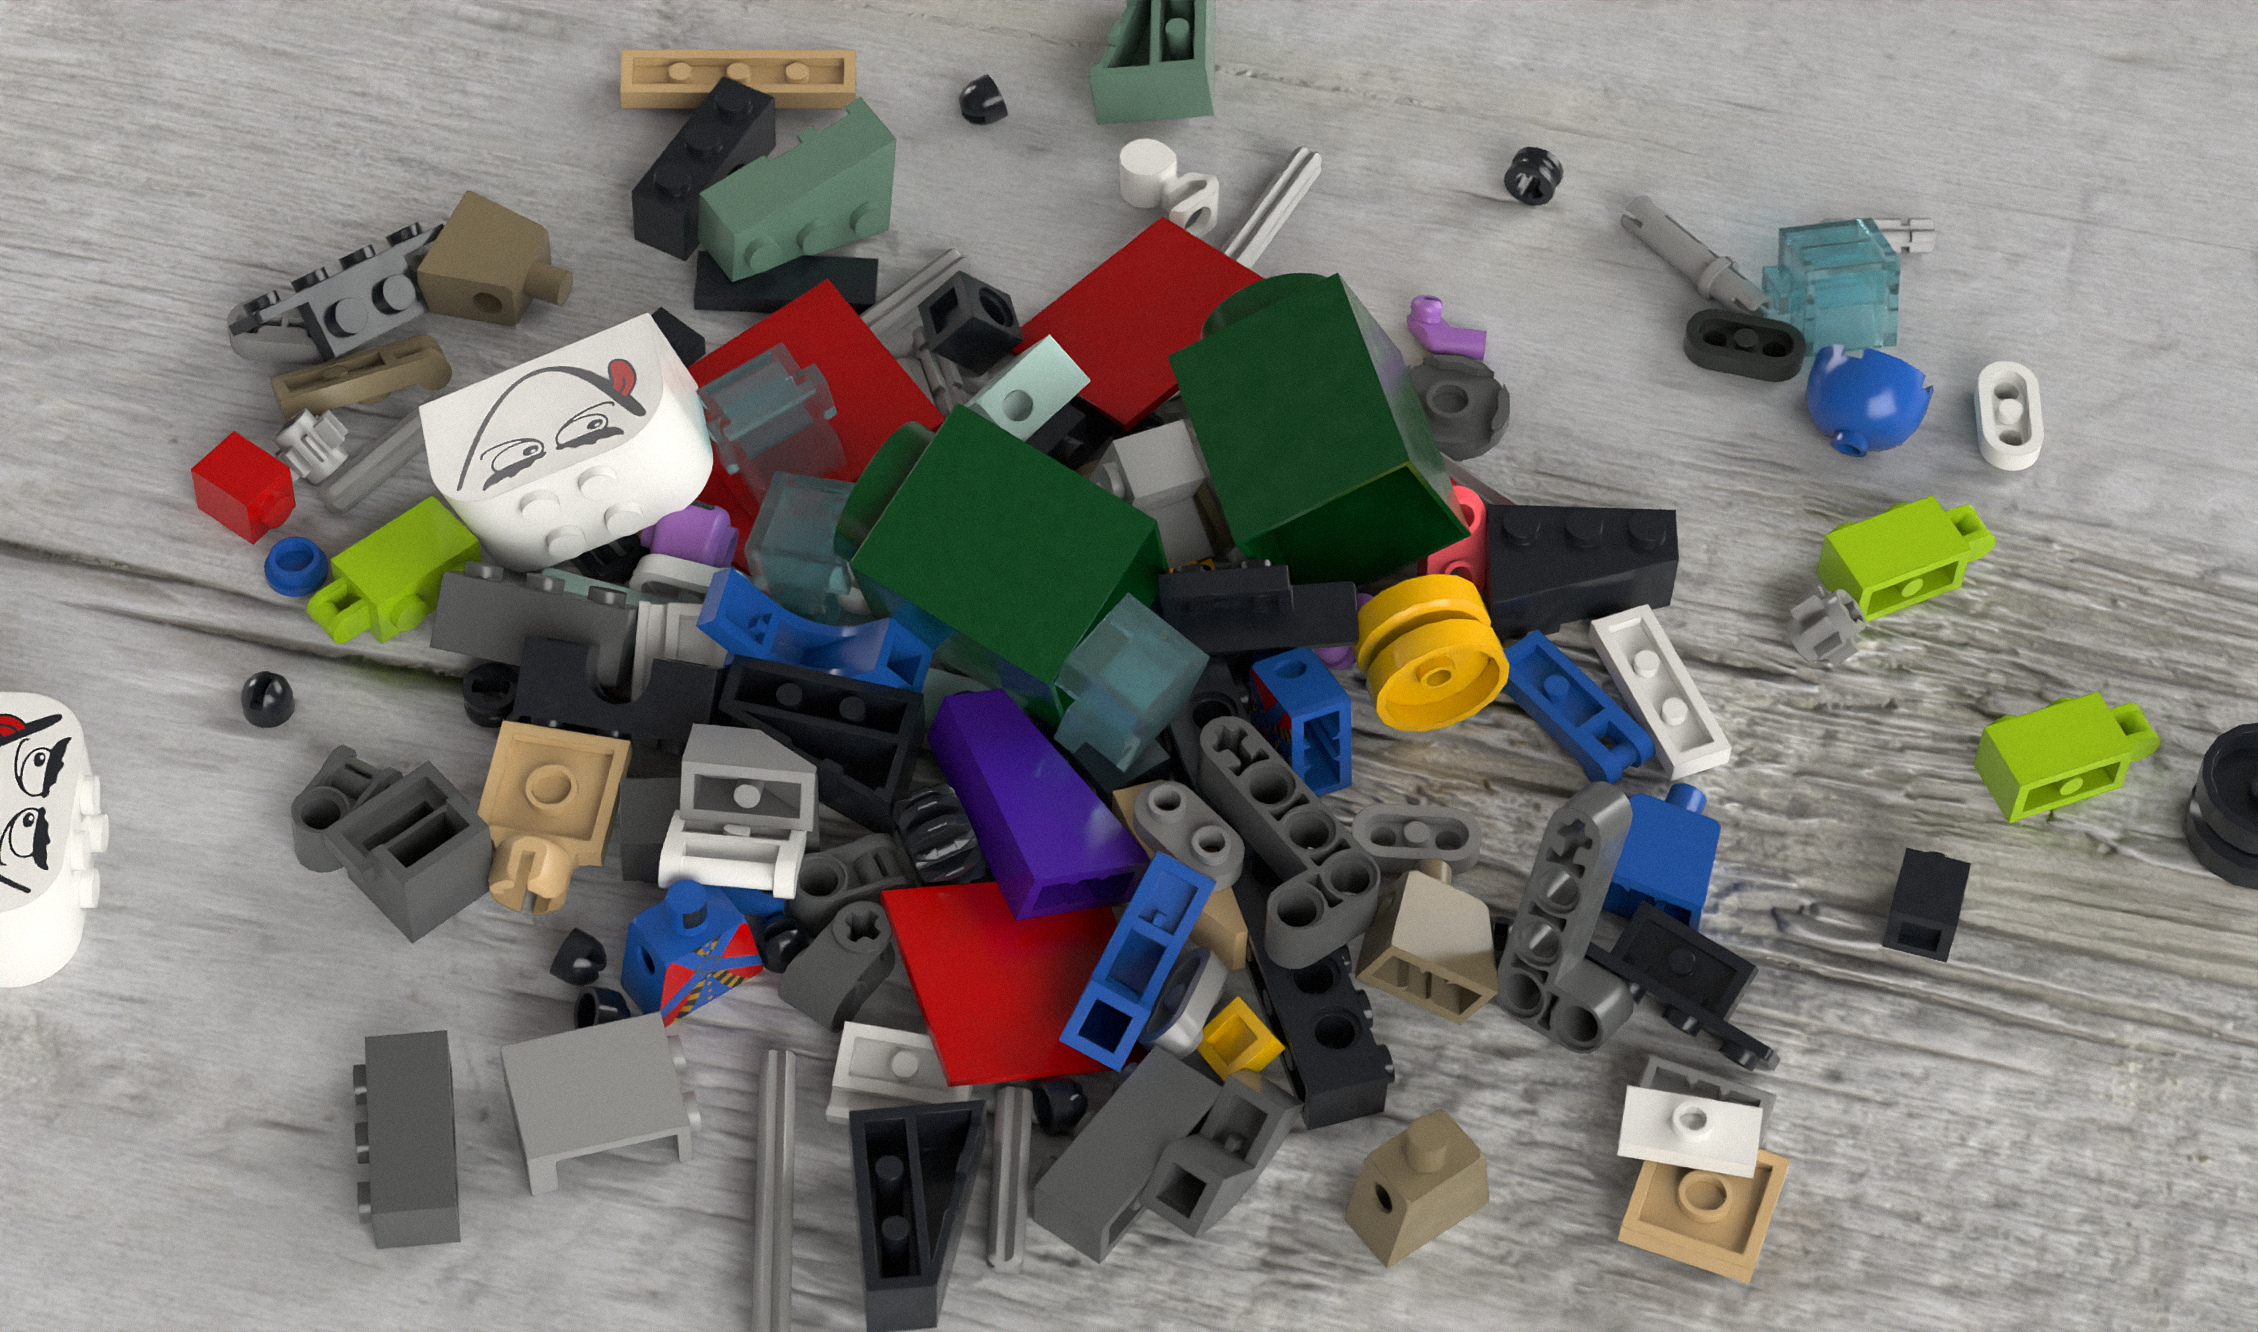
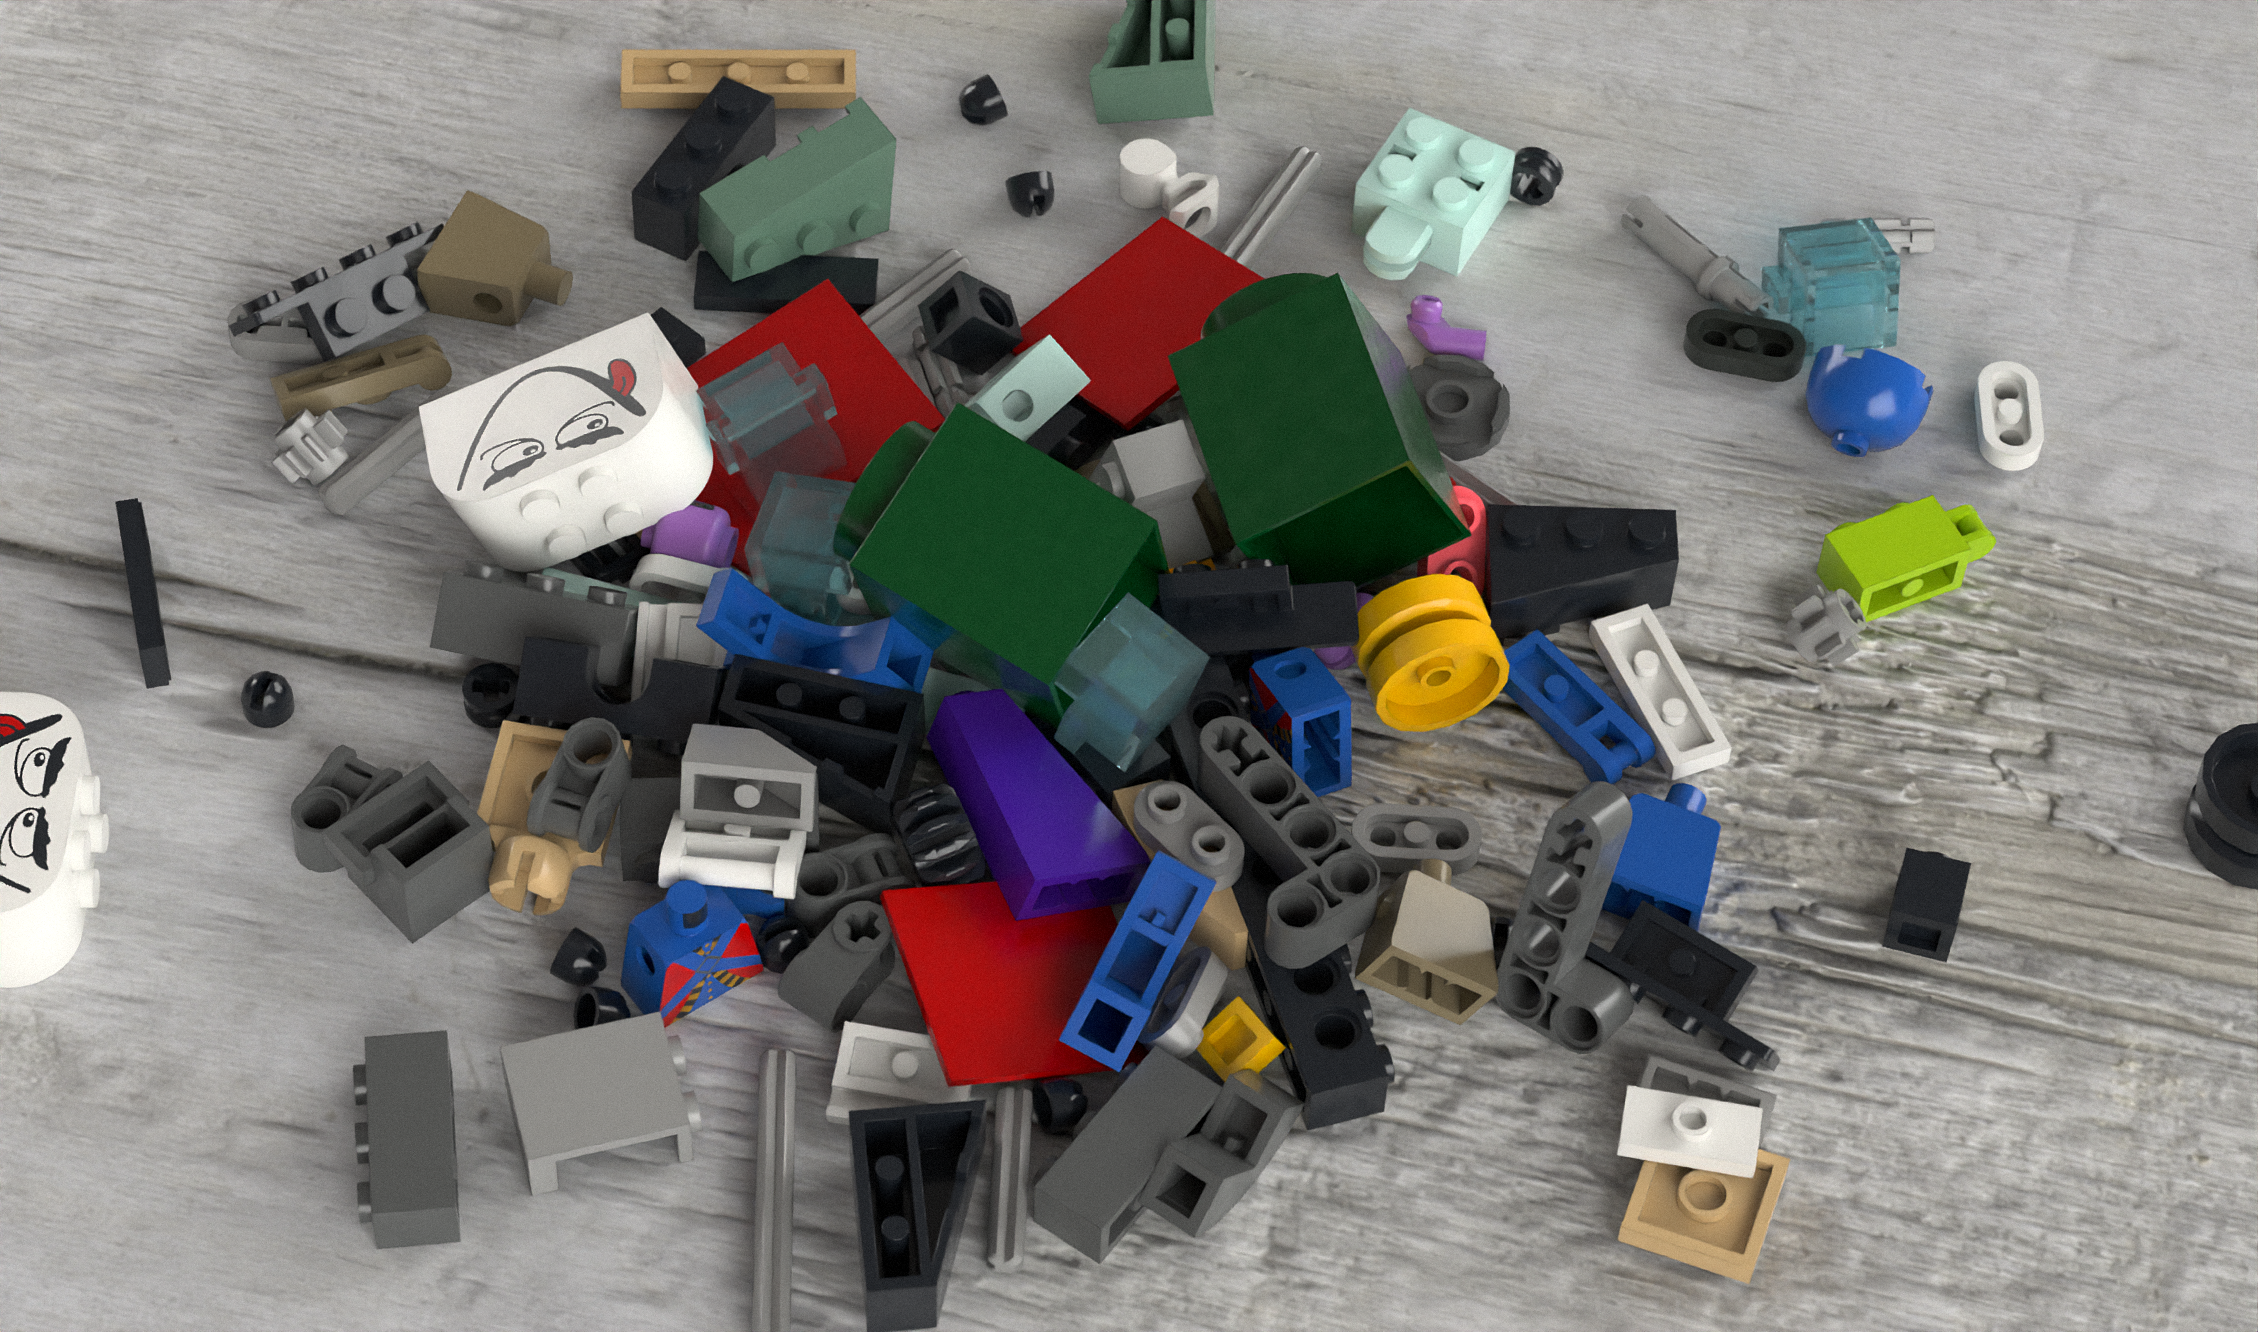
(143, 593): none -> black tile
(244, 488): red brick -> none
(296, 567): blue plate -> none
(393, 574): lime brick -> none
(580, 797): none -> dark grey piece
(1031, 190): none -> black hinge
(1427, 1178): dark tan torso -> none
(1429, 197): none -> light aqua brick
(2061, 753): lime brick -> none

